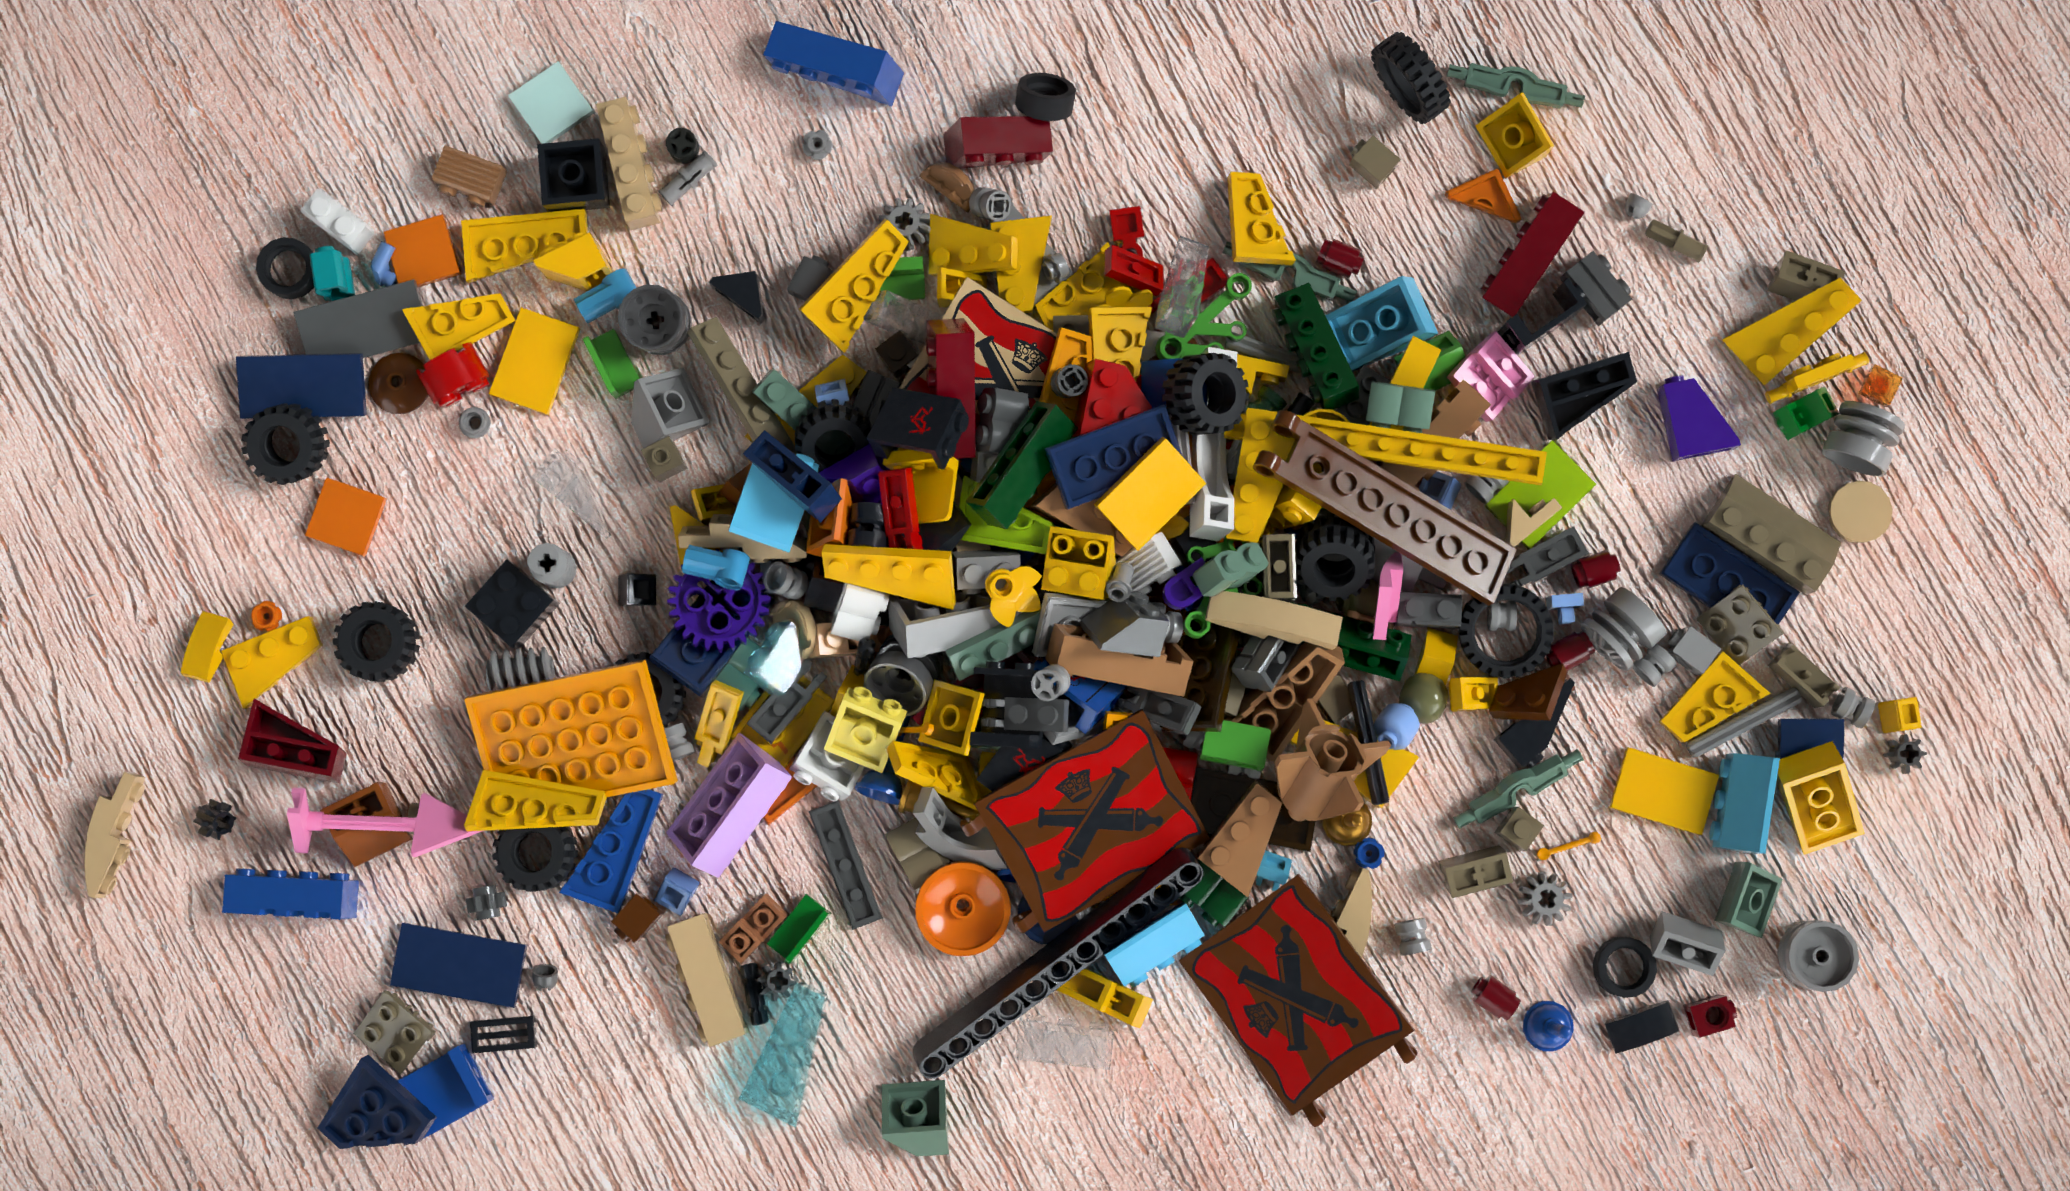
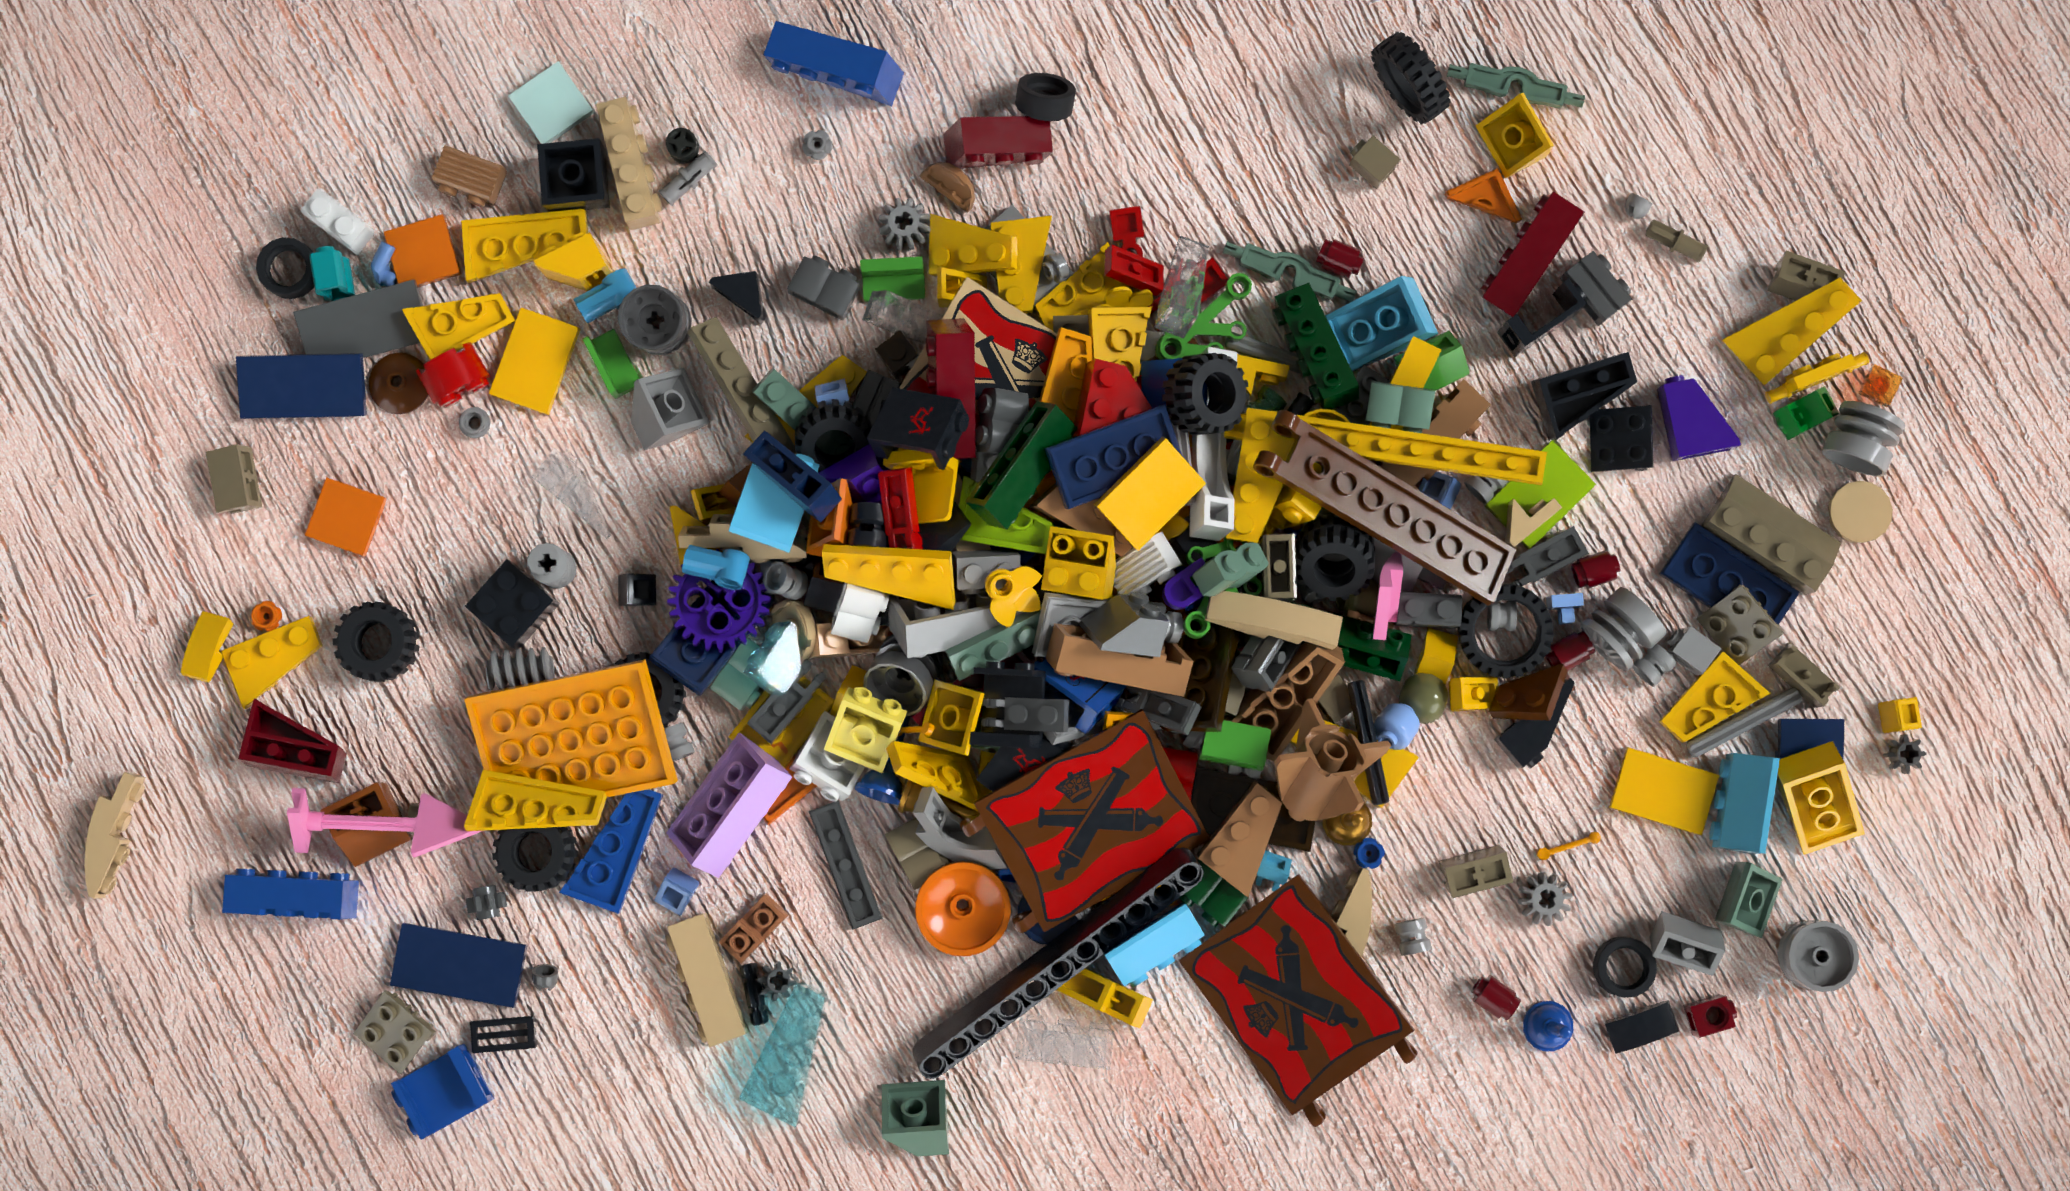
(214, 819): black gear -> none
(233, 479): none -> dark tan hinge
(263, 454): black tyre -> none
(375, 1111): dark blue plate -> none
(636, 918): reddish brown brick -> none
(664, 459): dark tan brick -> none
(717, 721): yellow hinge -> none
(799, 928): green panel -> none
(848, 292): yellow wing -> none
(864, 656): black axle -> none
(990, 204): light grey wheel -> none
(1044, 687): light grey wheel -> none
(1065, 385): dark grey wheel -> none
(1119, 586): light grey pin -> none
(1252, 222): yellow wing -> none
(1494, 373): bright pink slope -> none
(1504, 795): sand green piece -> none
(1519, 828): dark tan brick -> none
(1621, 439): none -> black hinge
(1853, 707): light grey wheel -> none

